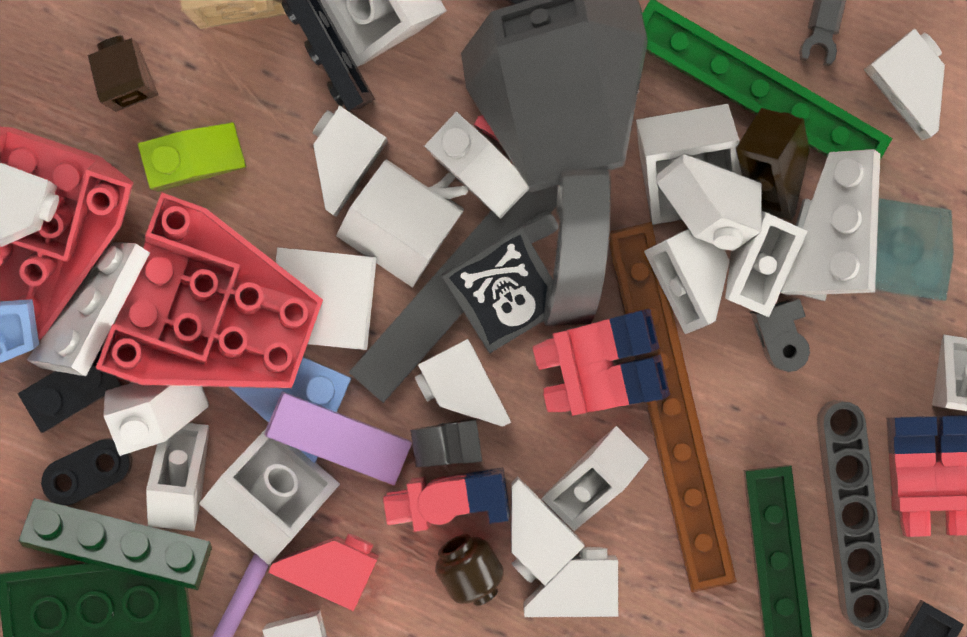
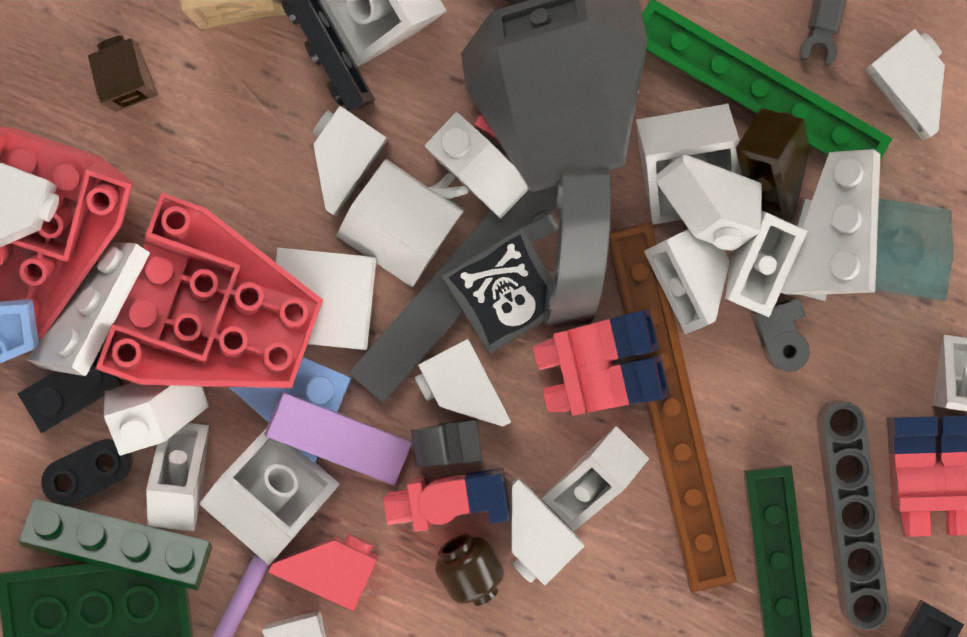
(191, 156): lime slope -> none
(580, 589): white slope -> none

